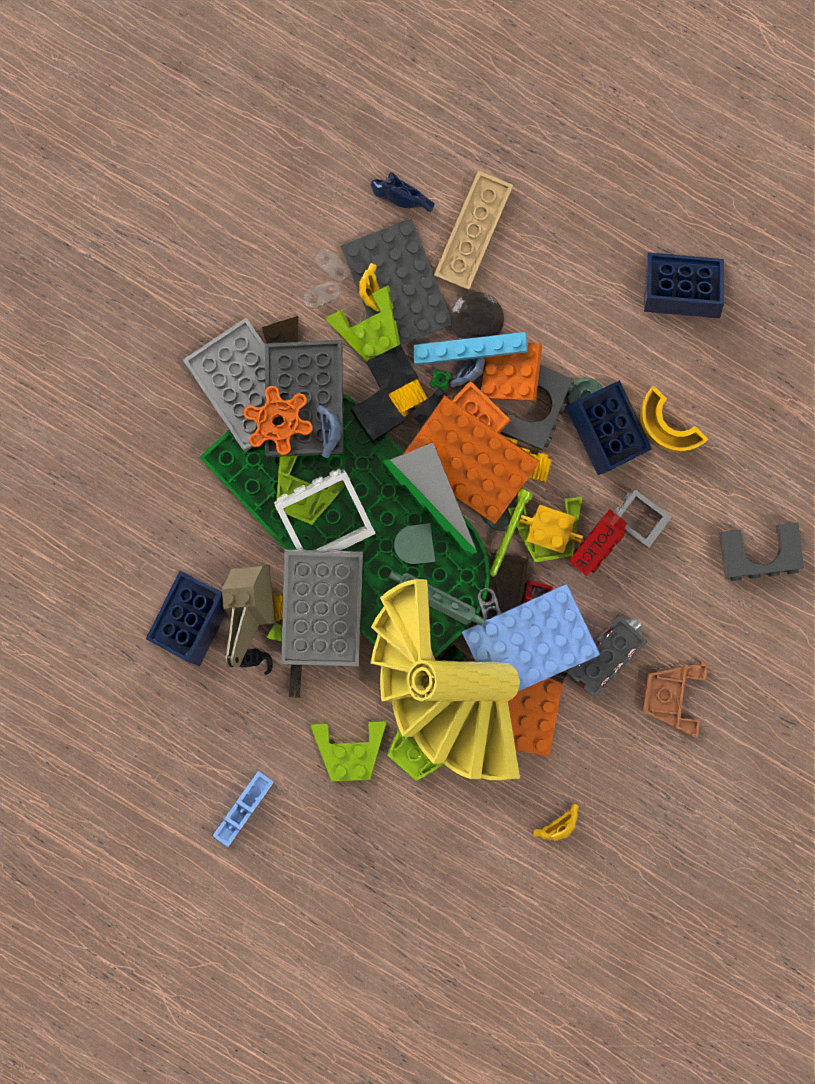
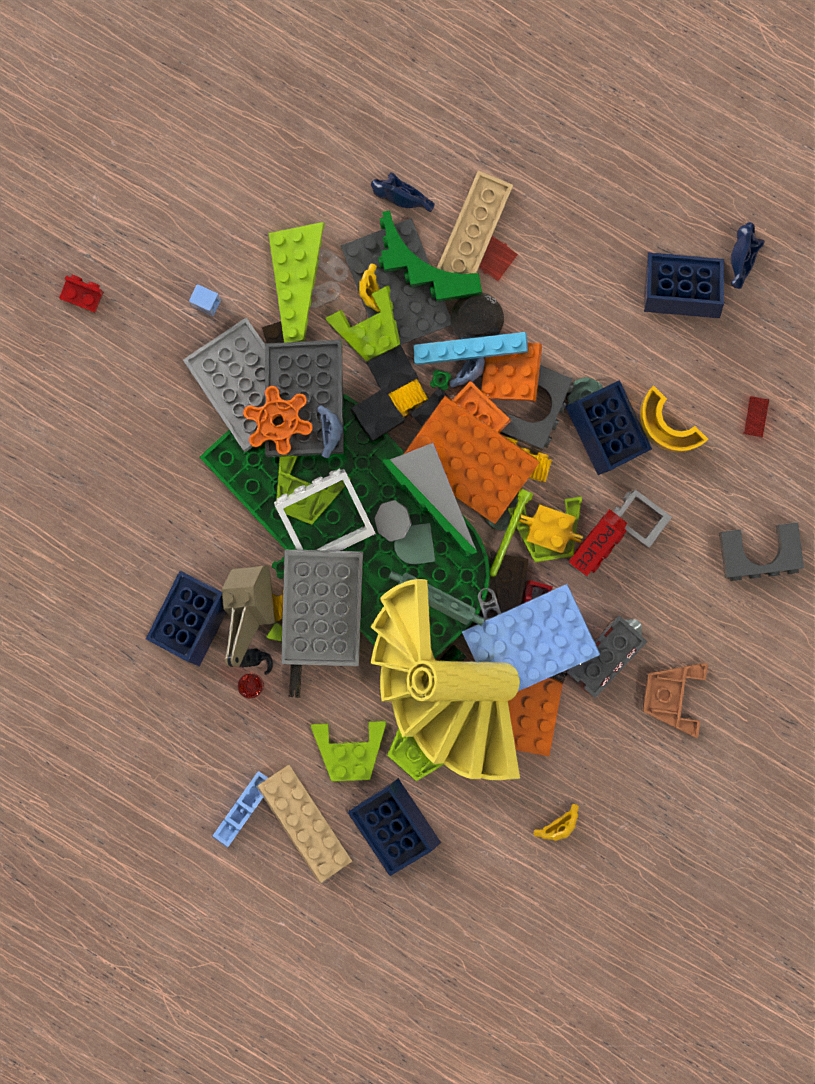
(81, 294): none -> red bracket
(205, 300): none -> light blue panel
(250, 685): none -> clear red wheel
(277, 566): none -> green plate
(295, 271): none -> lime wing
(304, 823): none -> tan plate
(393, 520): none -> light grey piece
(394, 827): none -> dark blue slope
(445, 284): none -> green arch
(497, 259): none -> clear red piece
(744, 253): none -> dark blue animal
(756, 416): none -> clear red tile

